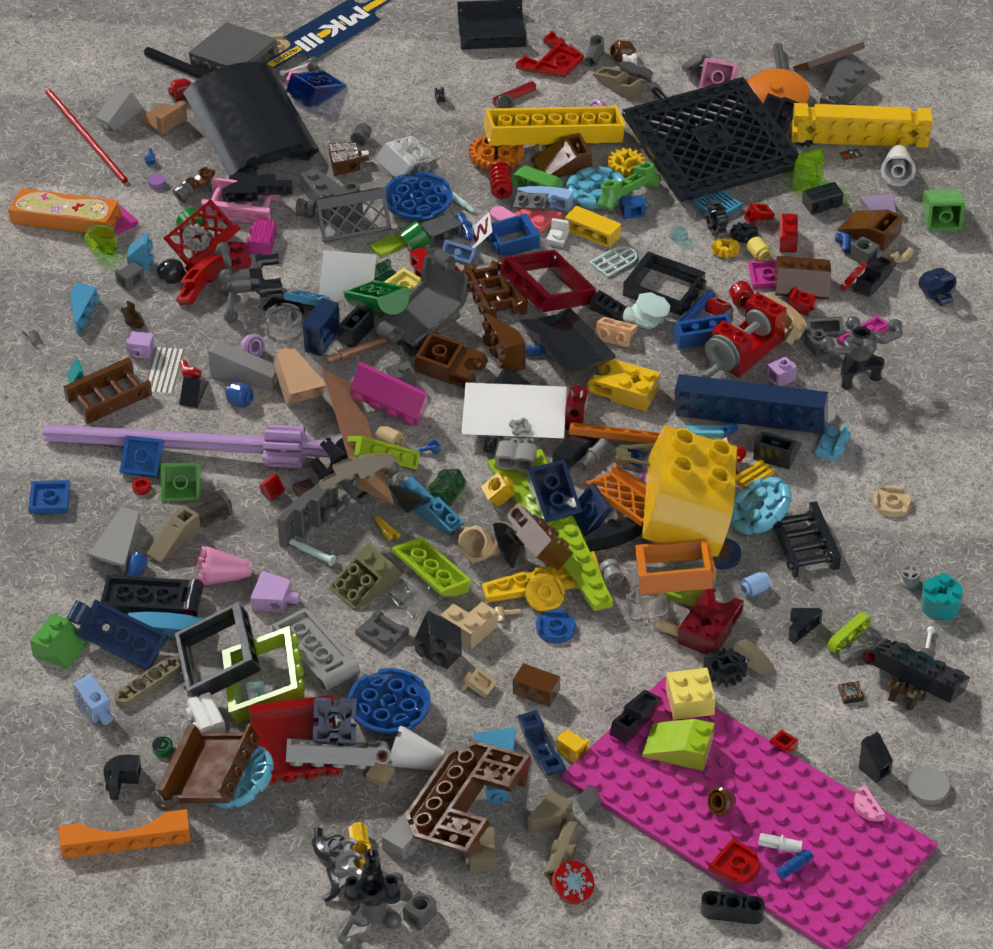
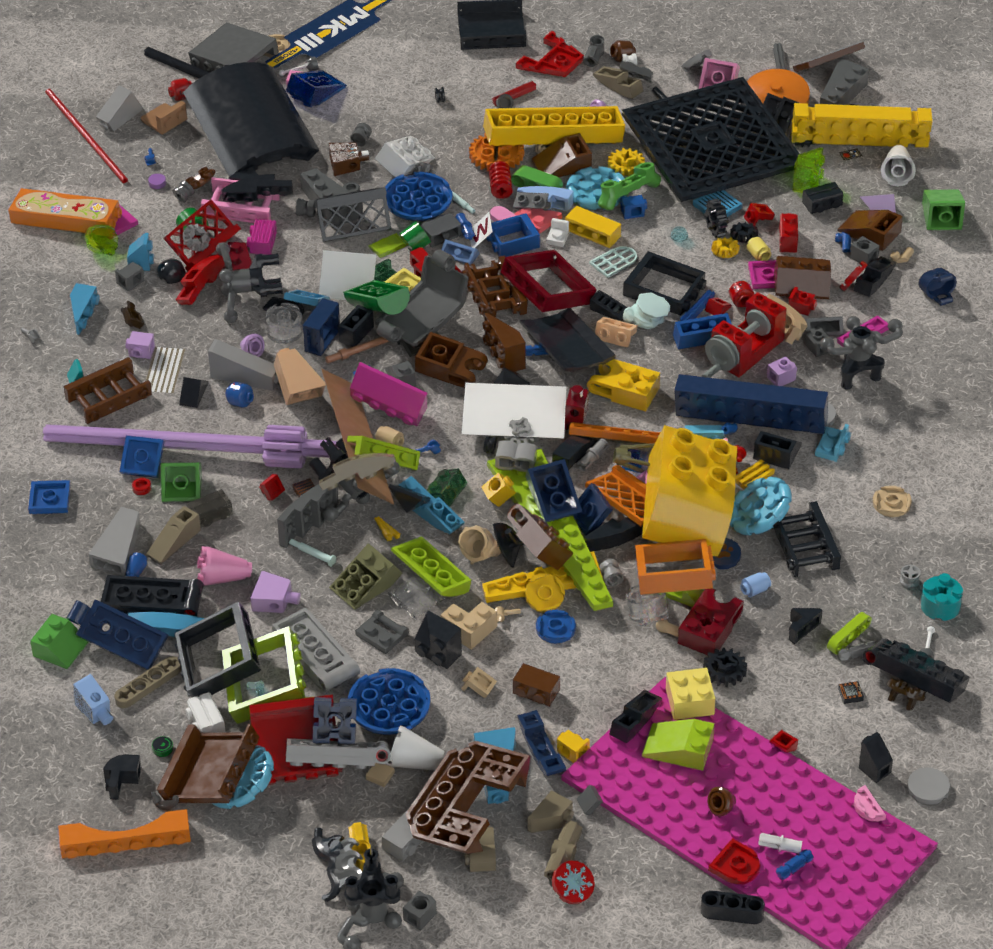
(190, 372): red arm -> none
(758, 660): dark tan slope -> none

